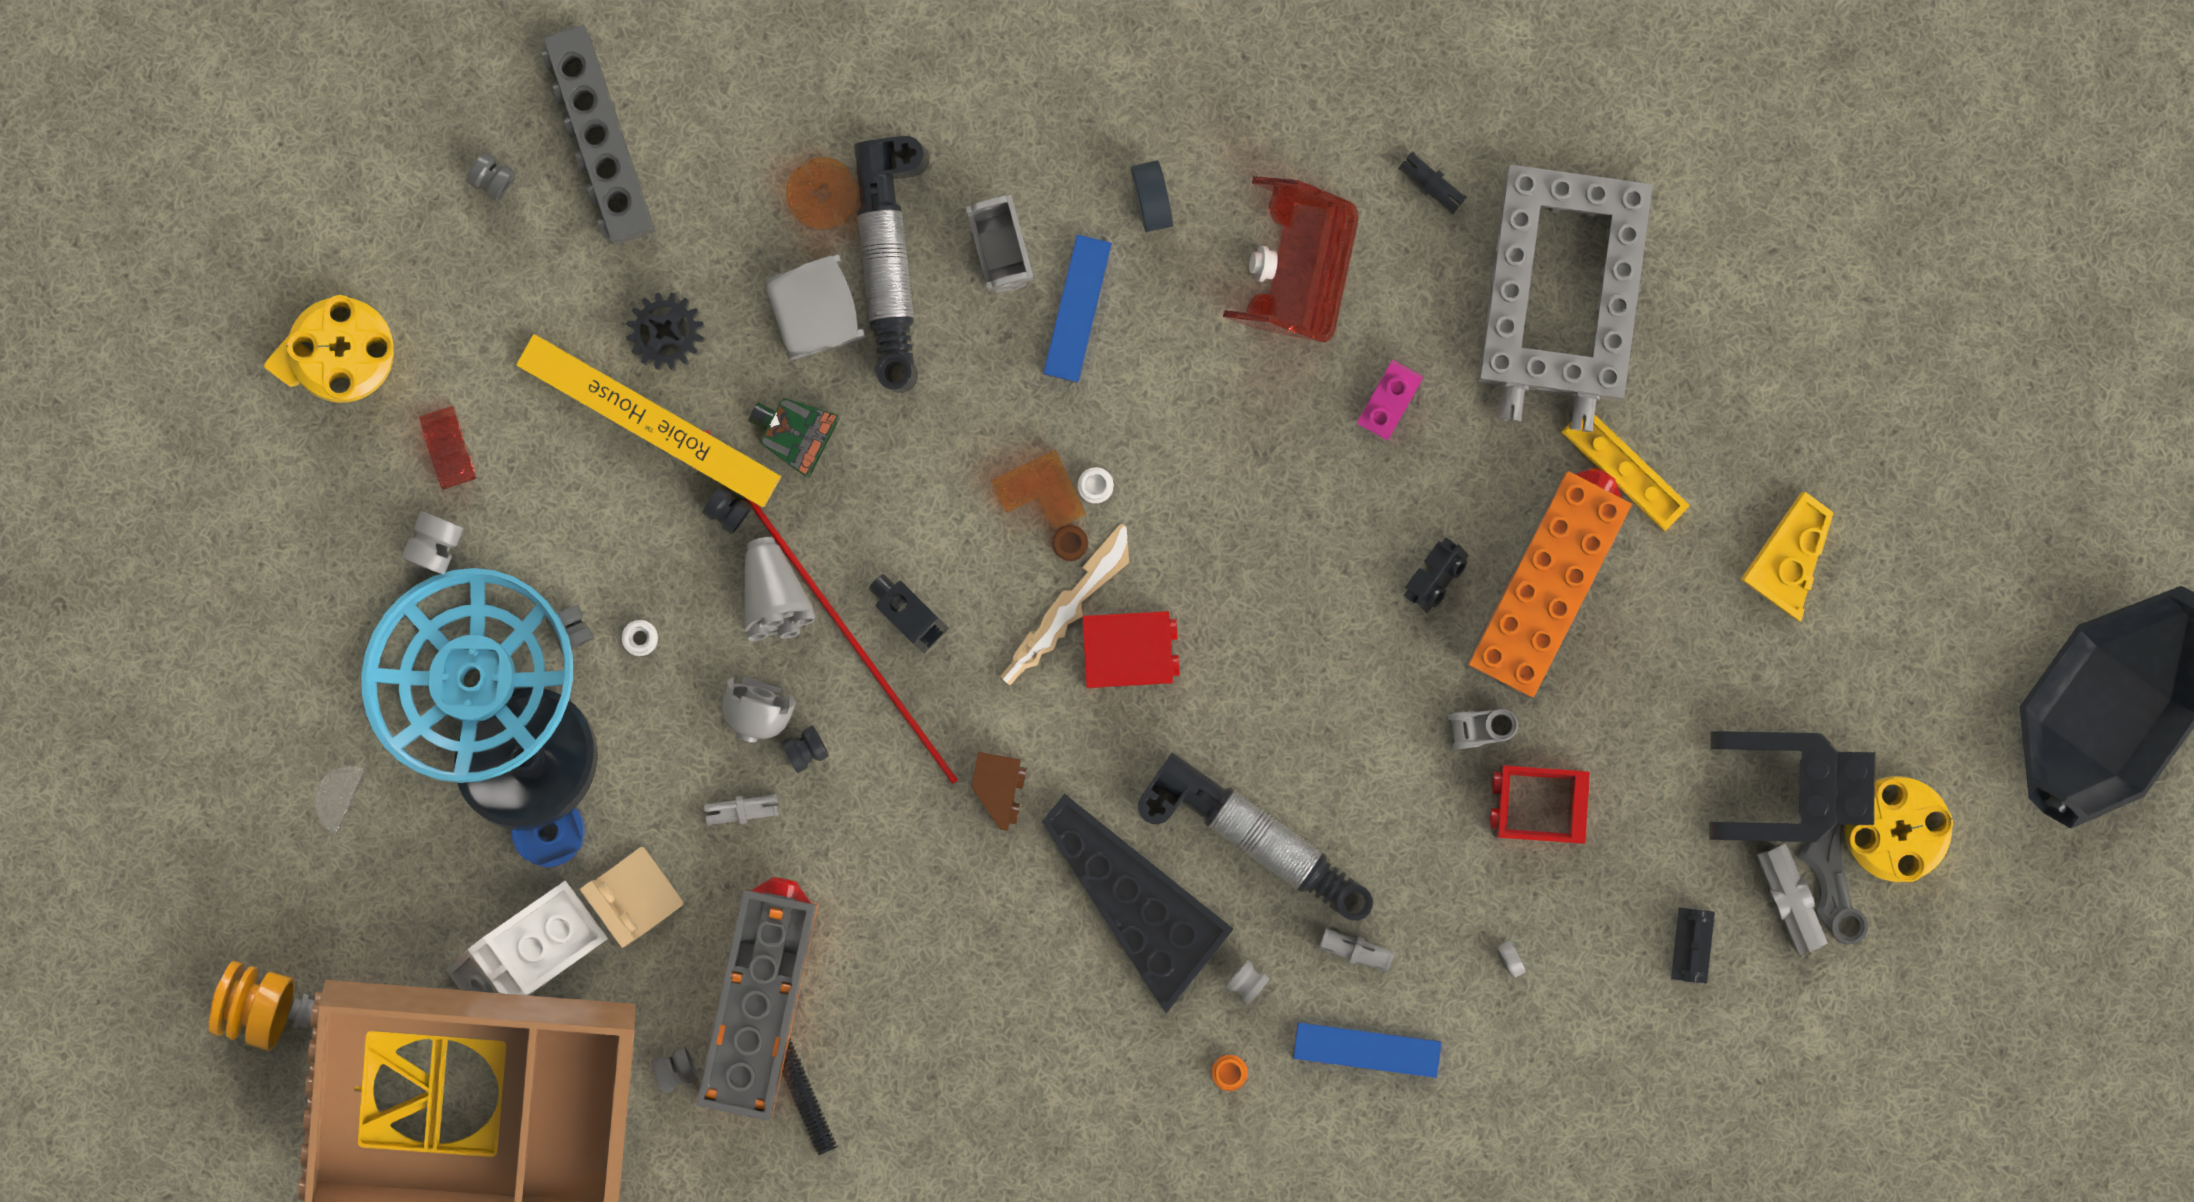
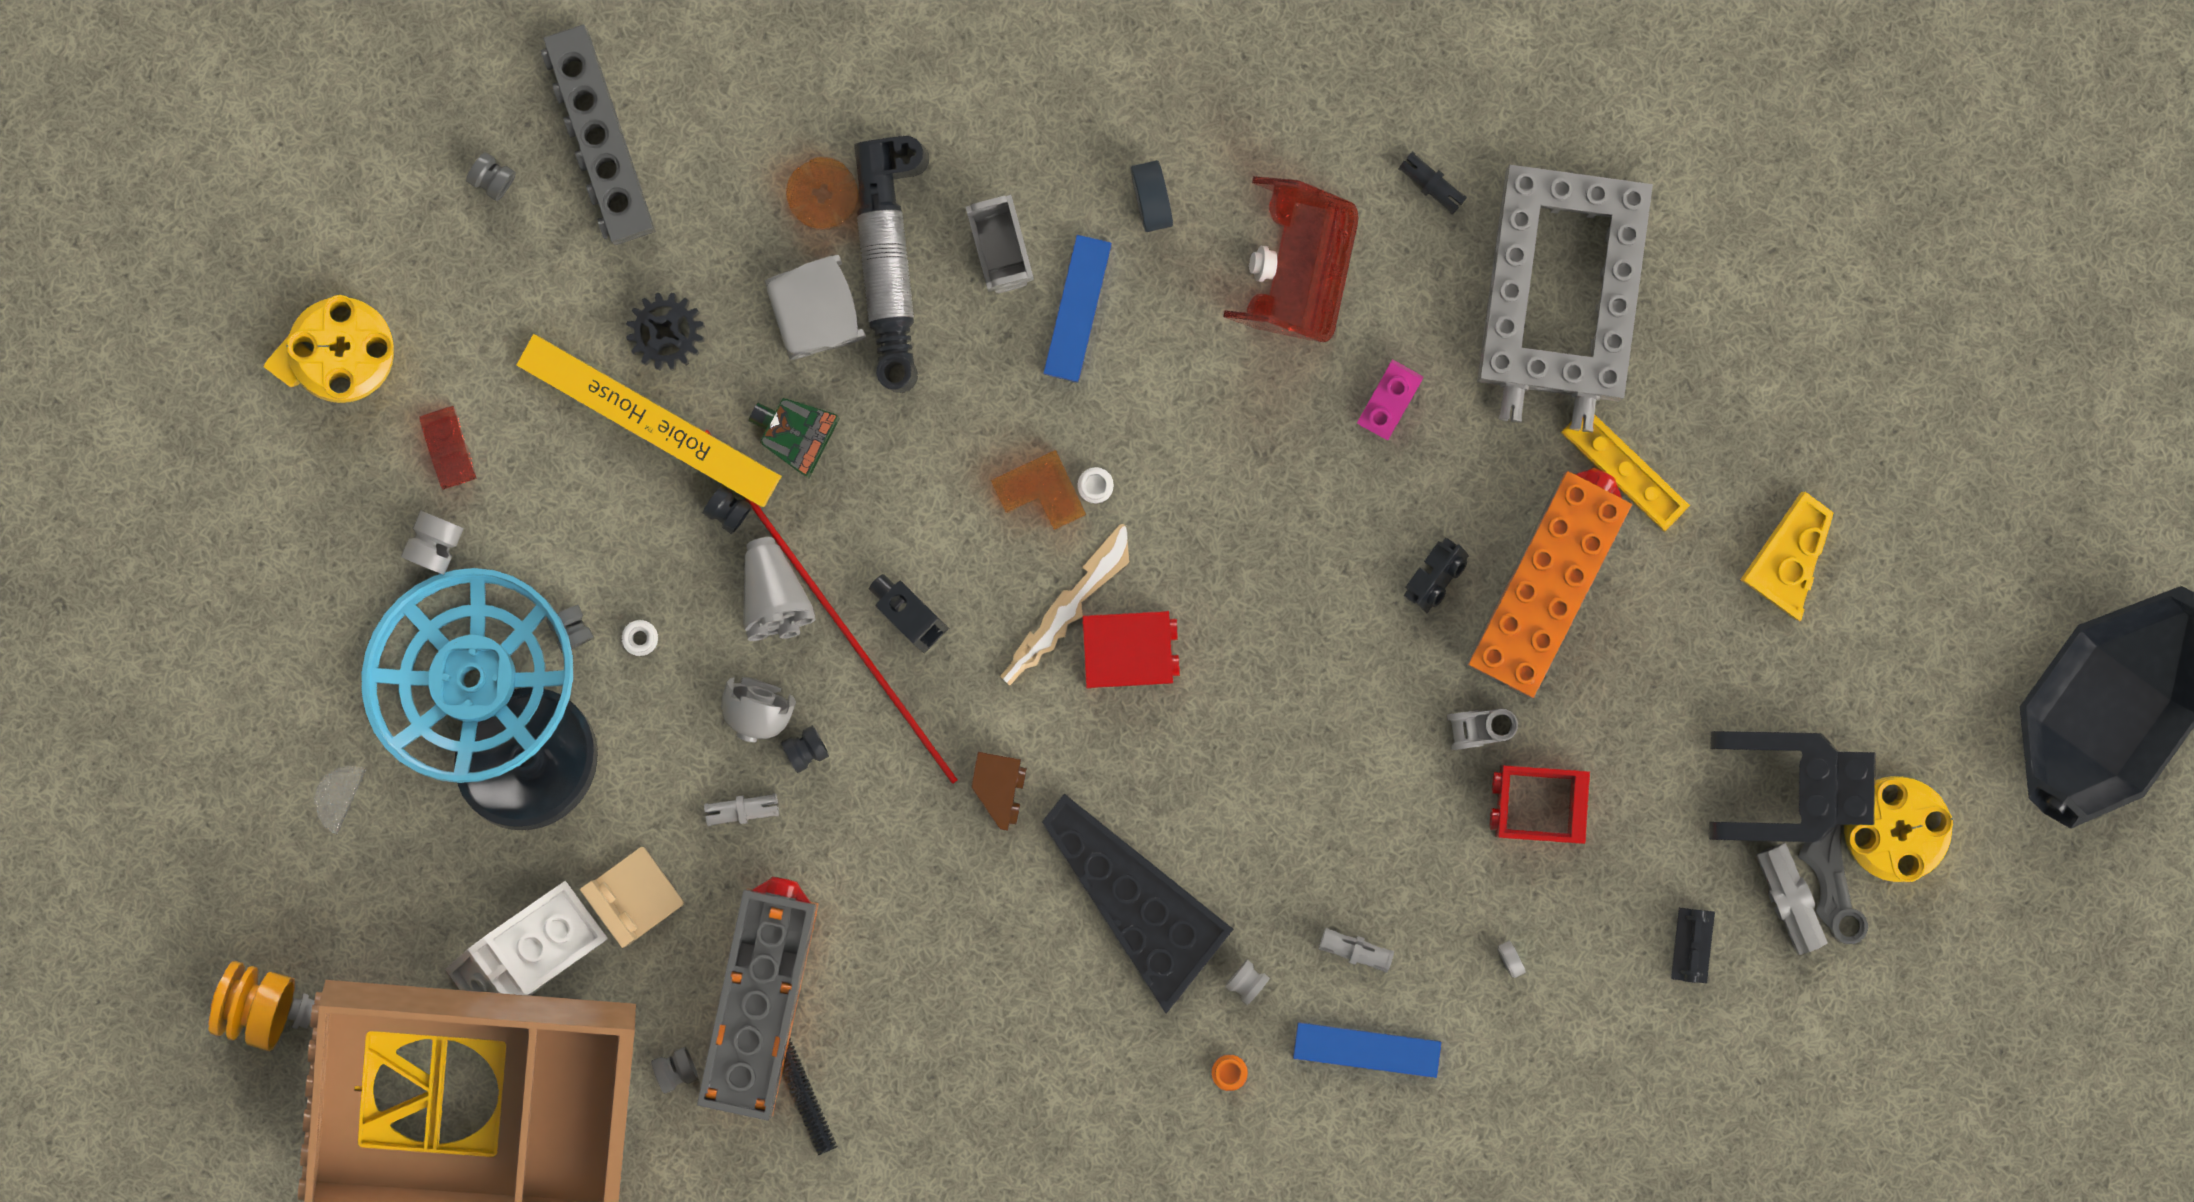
(557, 852): blue plate -> none
(1070, 543): reddish brown tile -> none
(1258, 836): piece -> none

